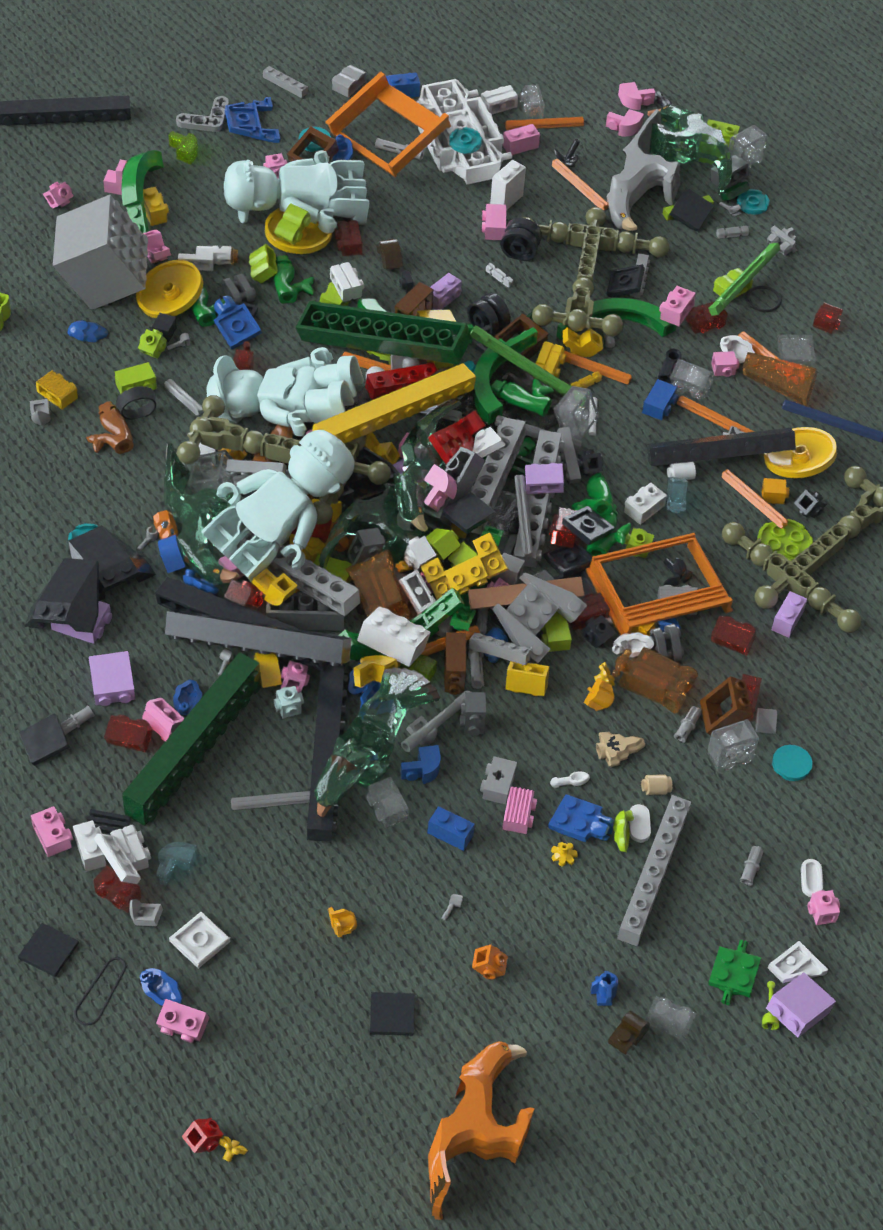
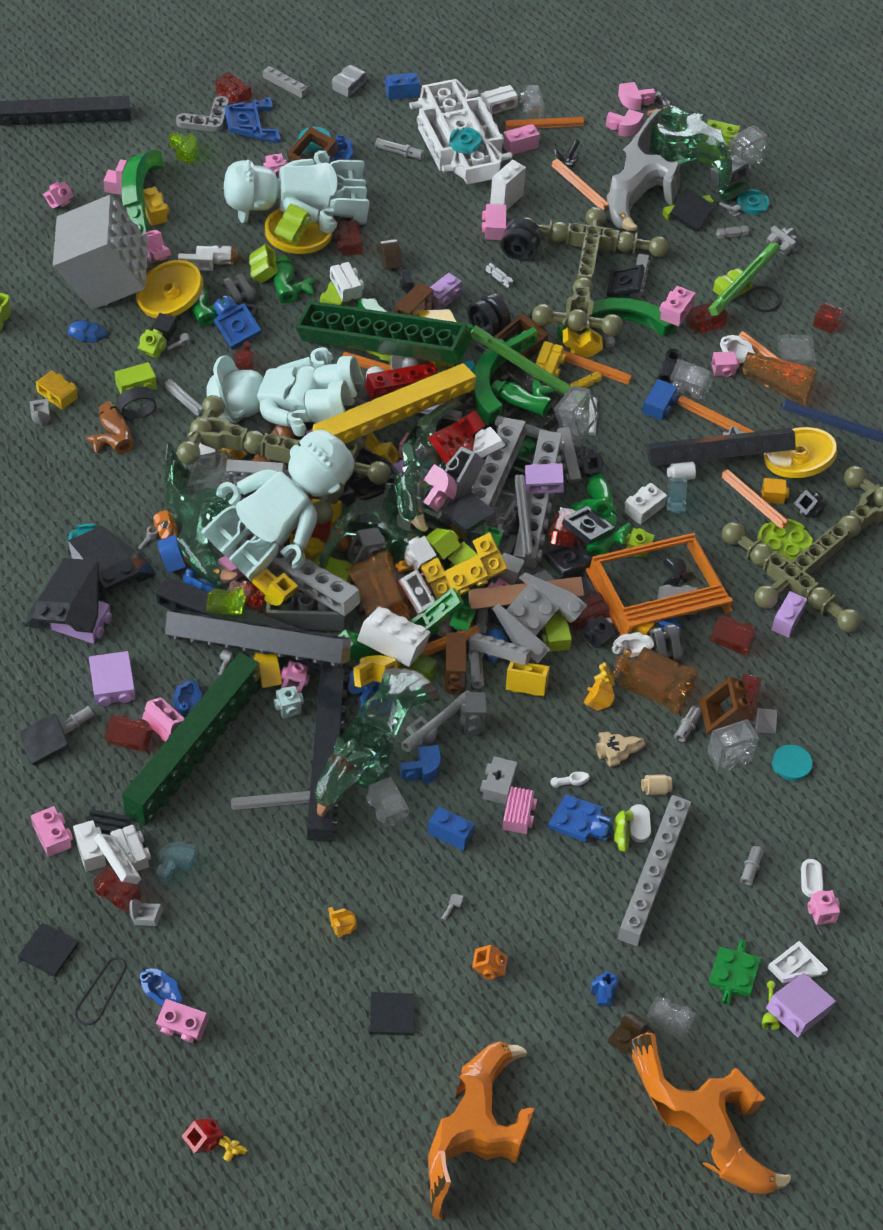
(199, 940): white plate -> none
(225, 601): none -> clear neon green brick
(233, 88): none -> clear red brick
(381, 90): orange piece -> none
(564, 853): yellow plant -> none
(704, 1113): none -> orange animal

